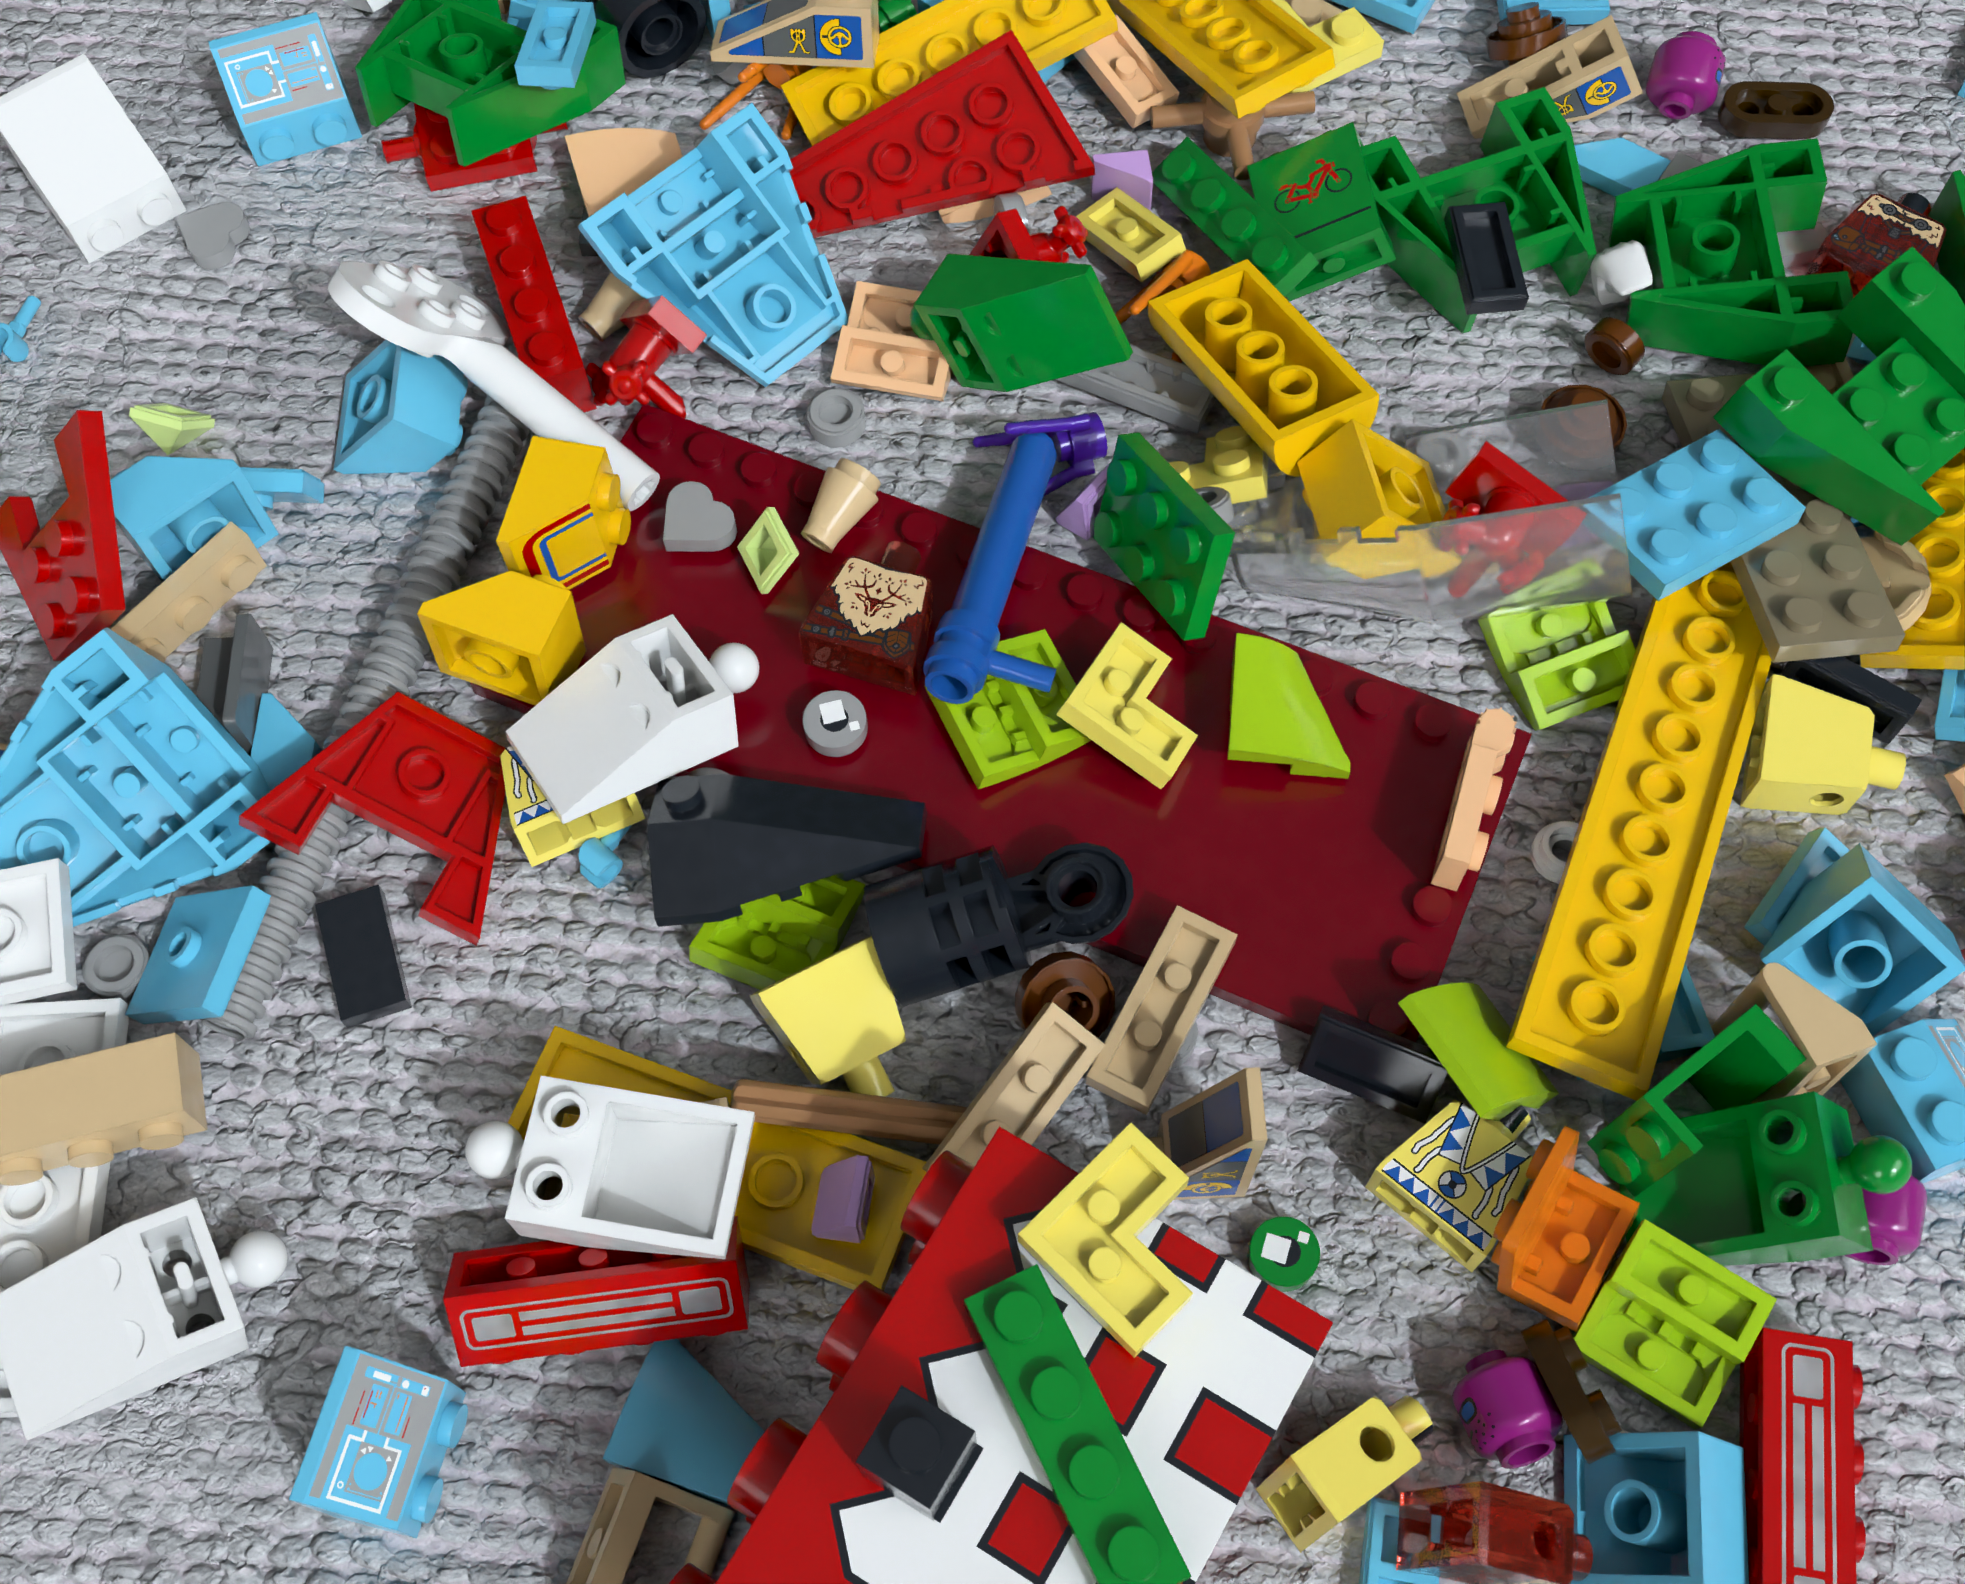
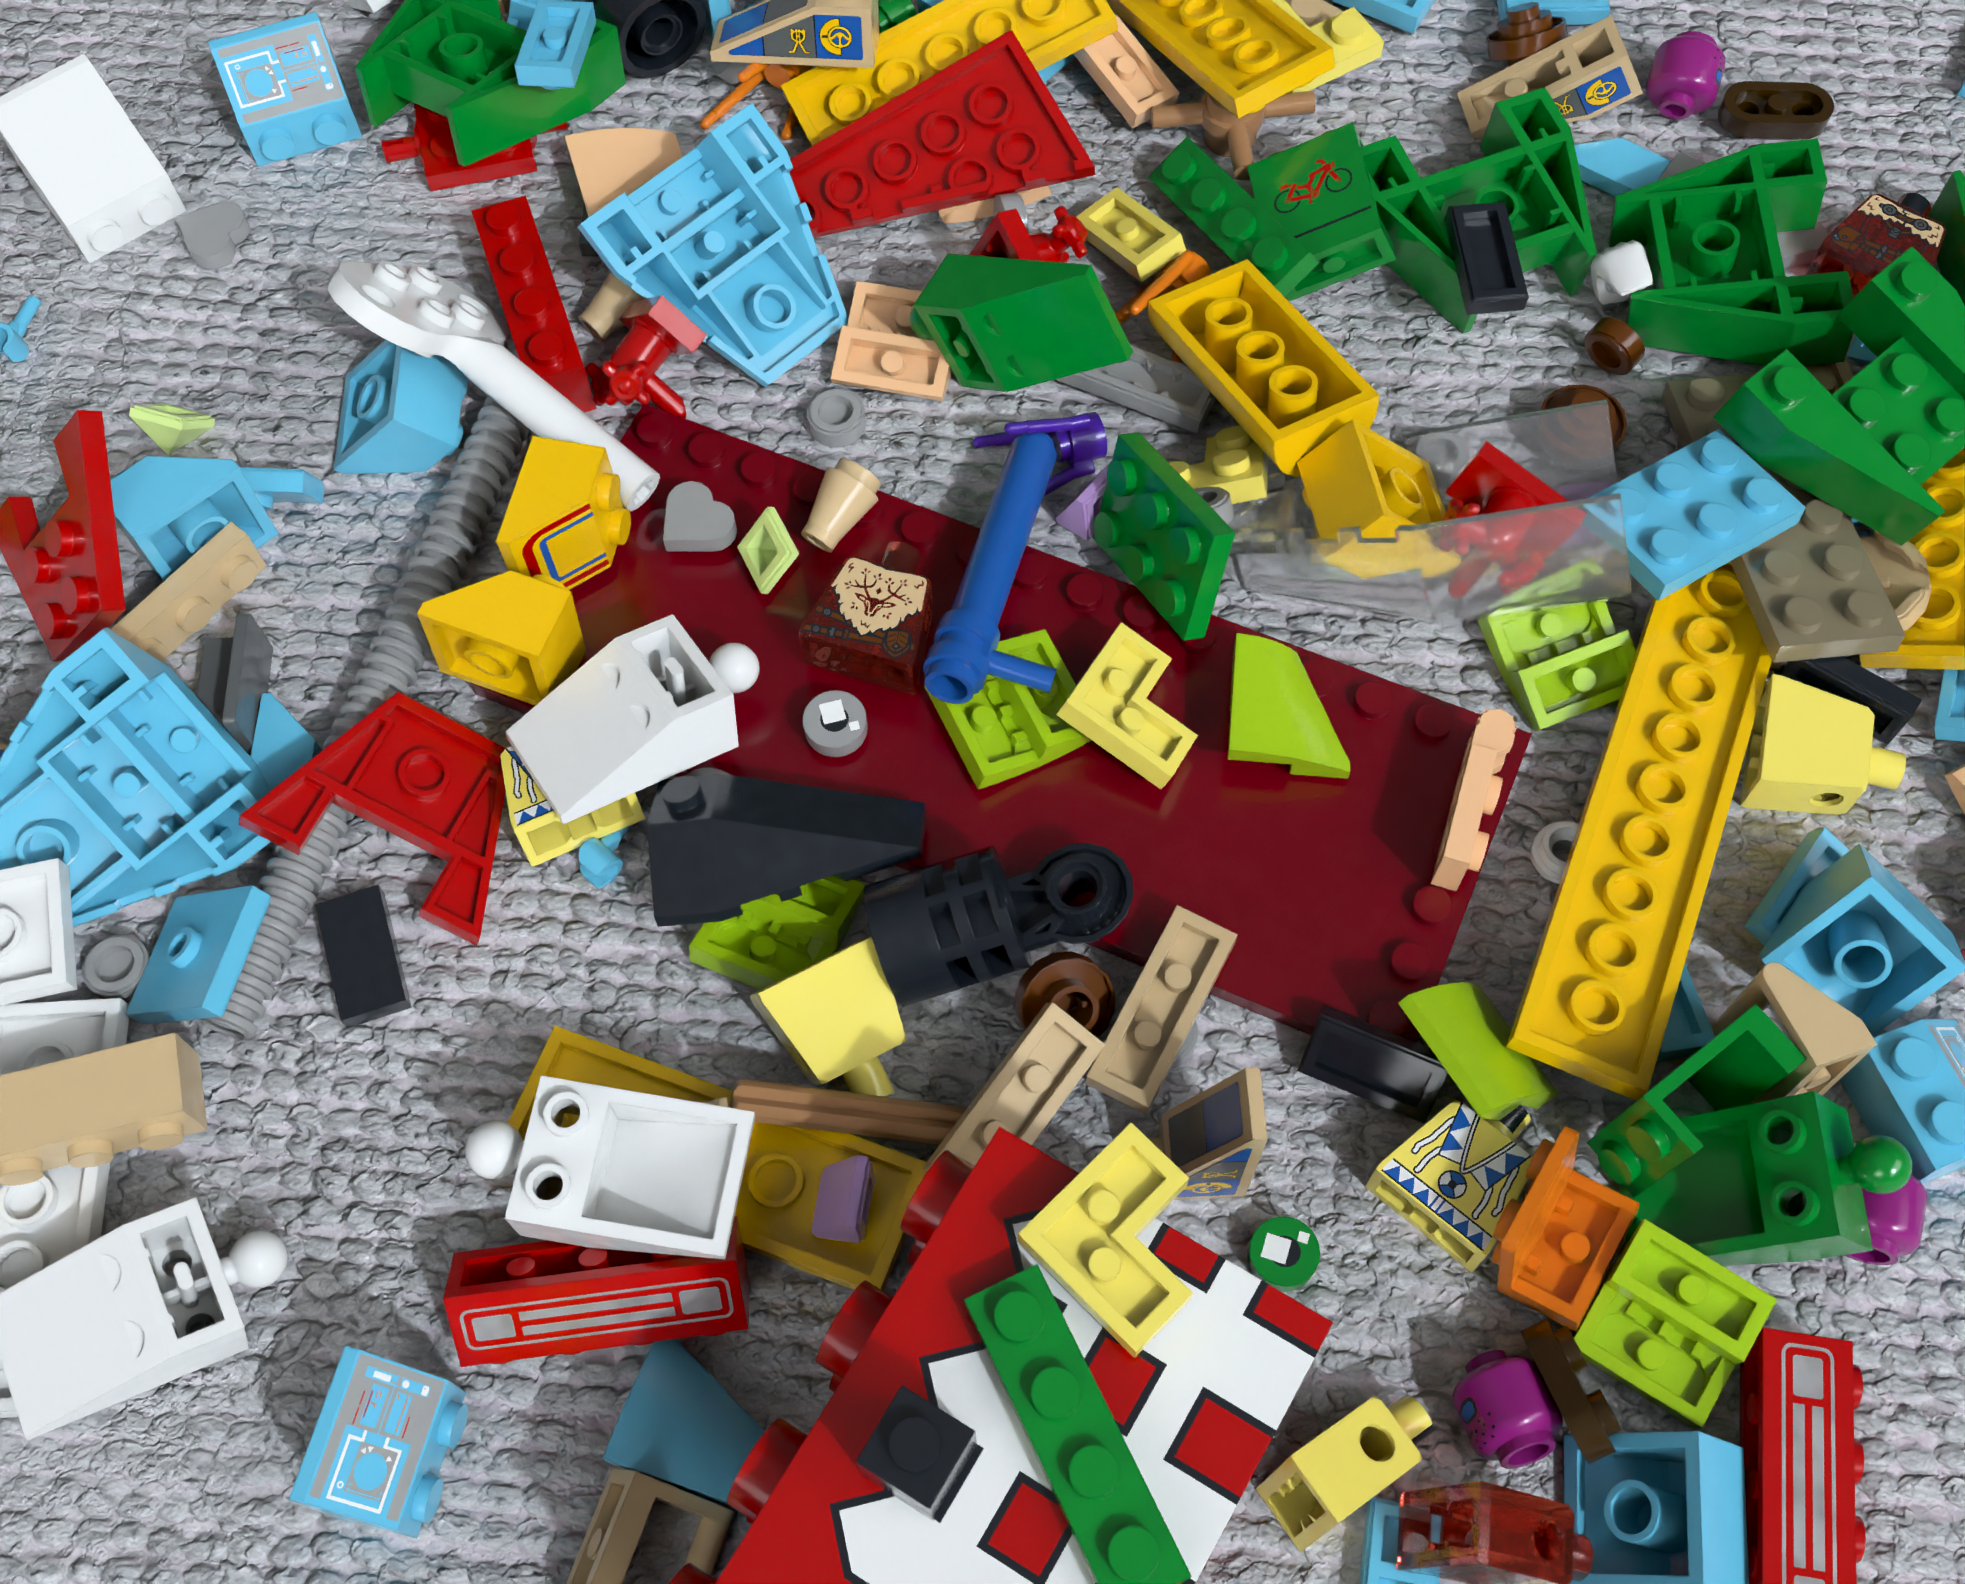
(1124, 170): lavender slope -> none

